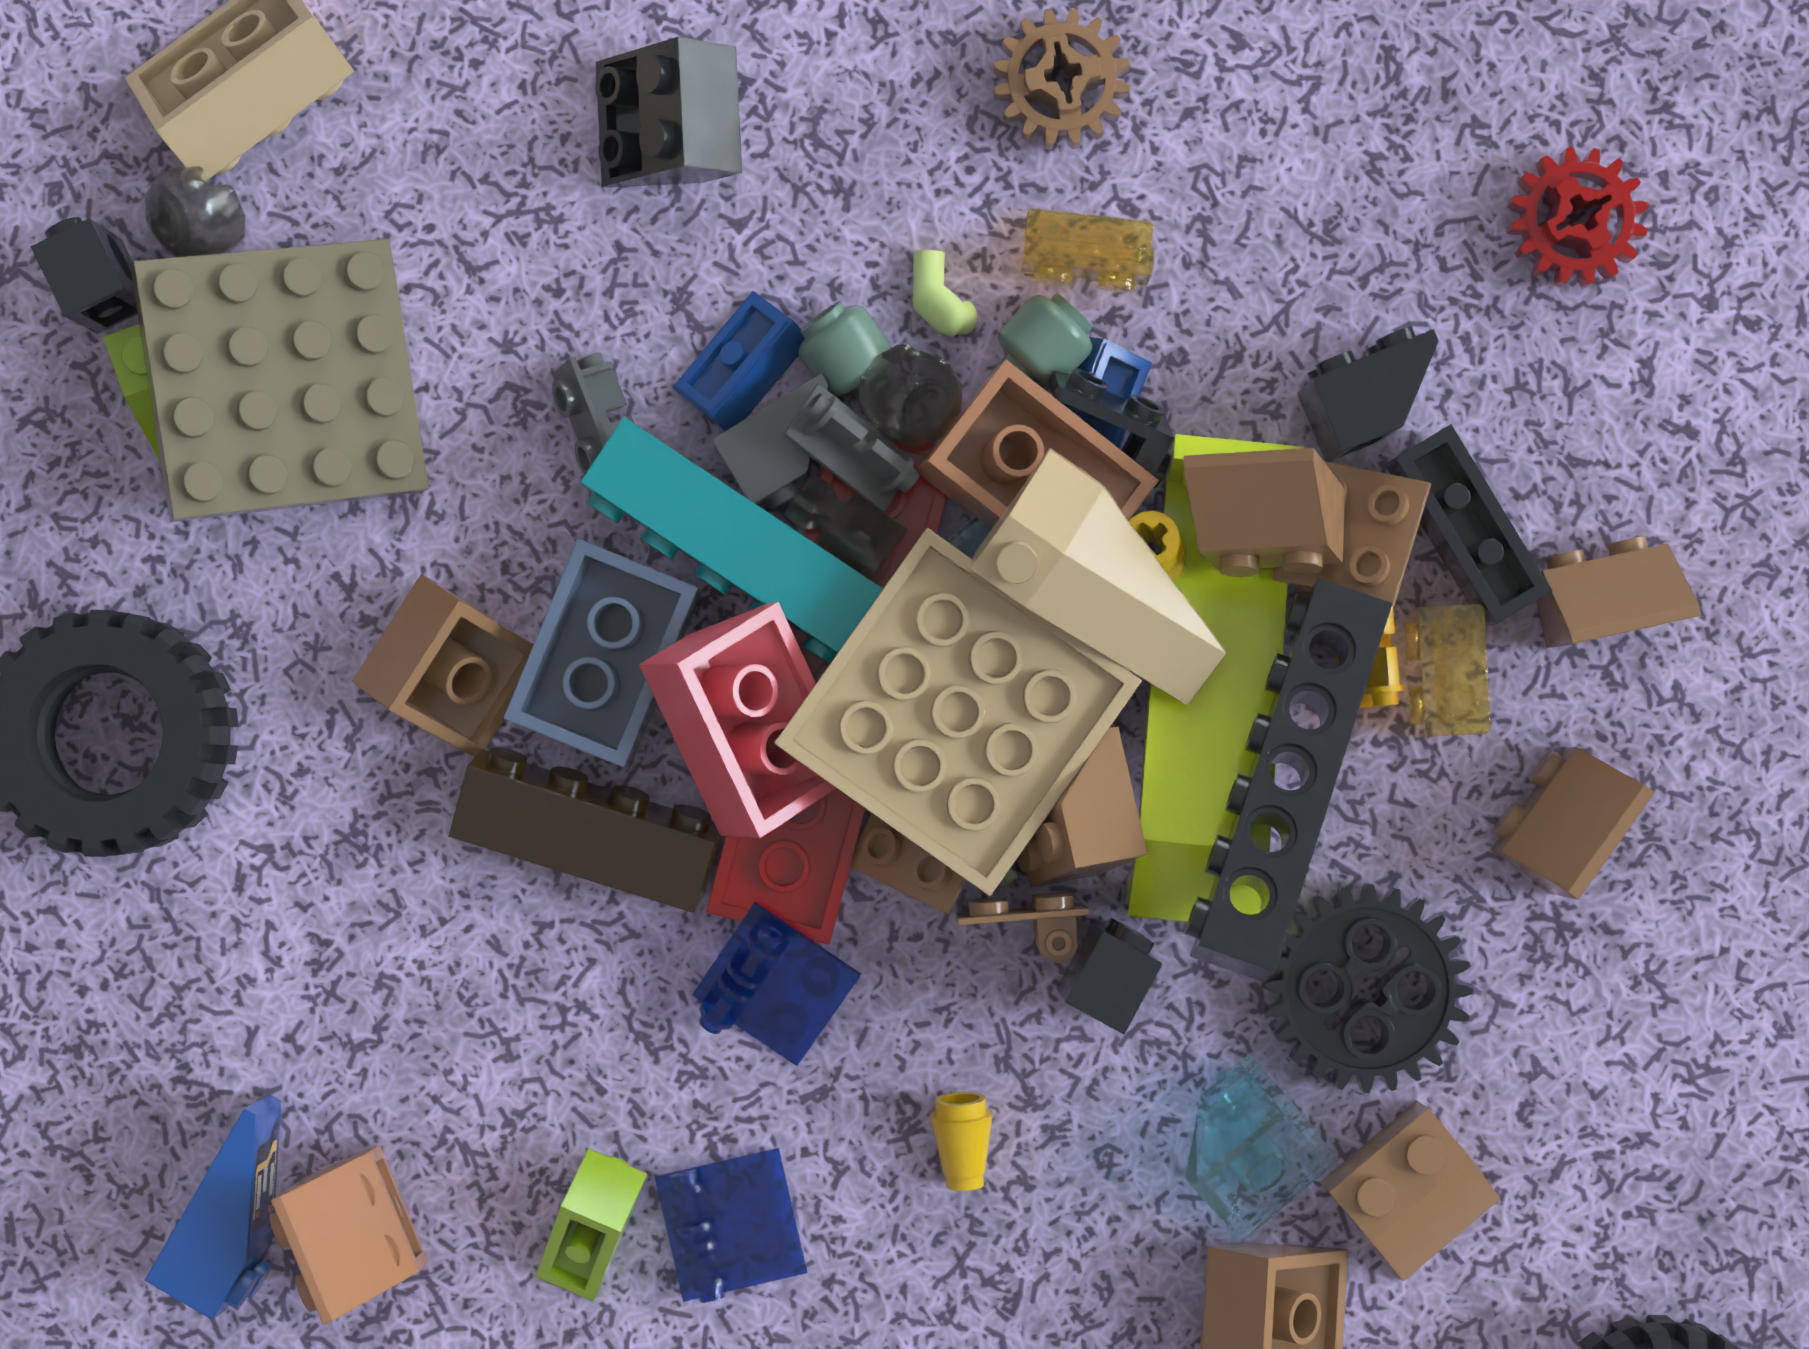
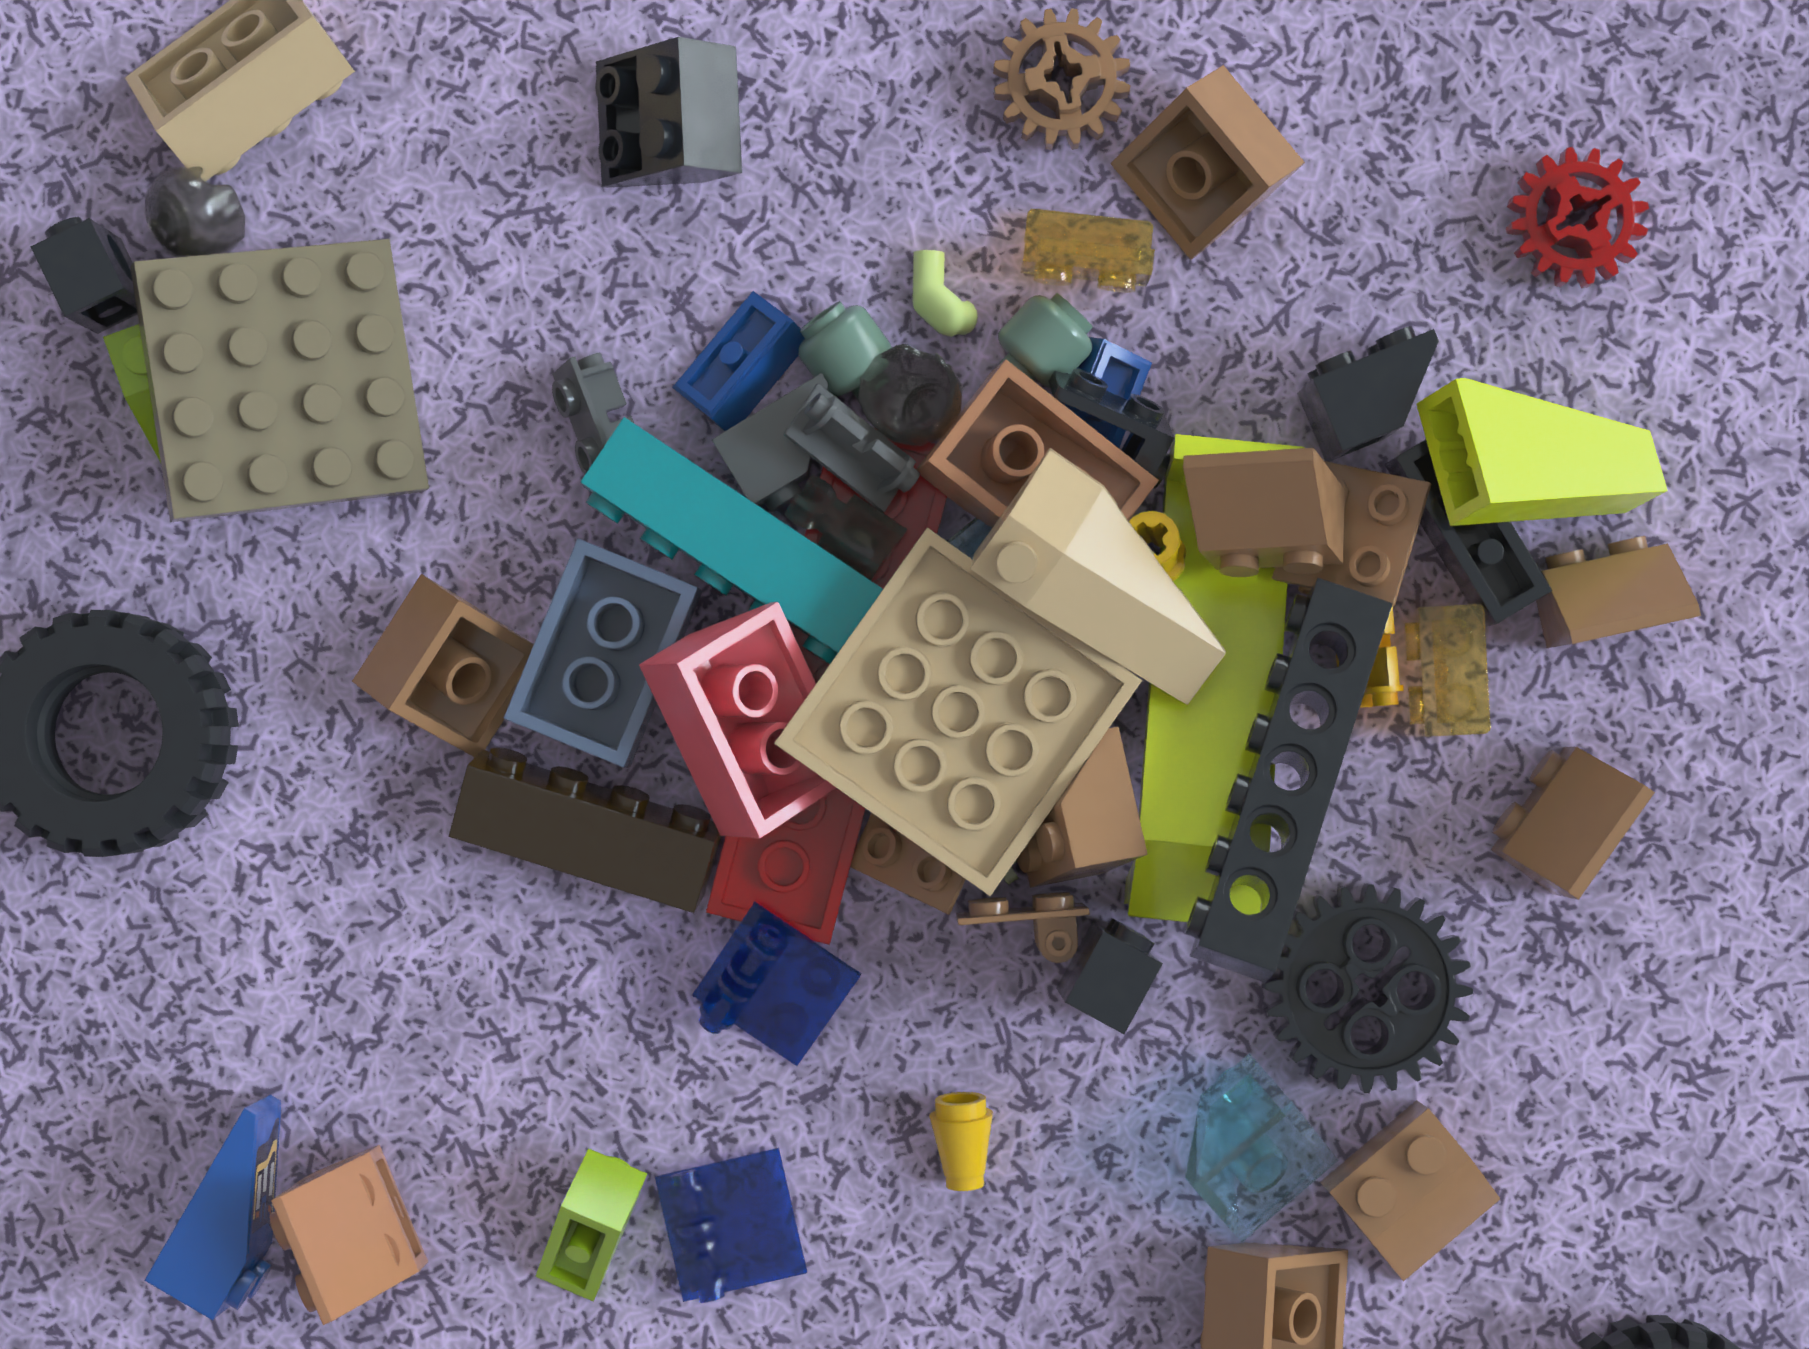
(1206, 161): none -> medium nougat slope
(1532, 459): none -> neon yellow slope

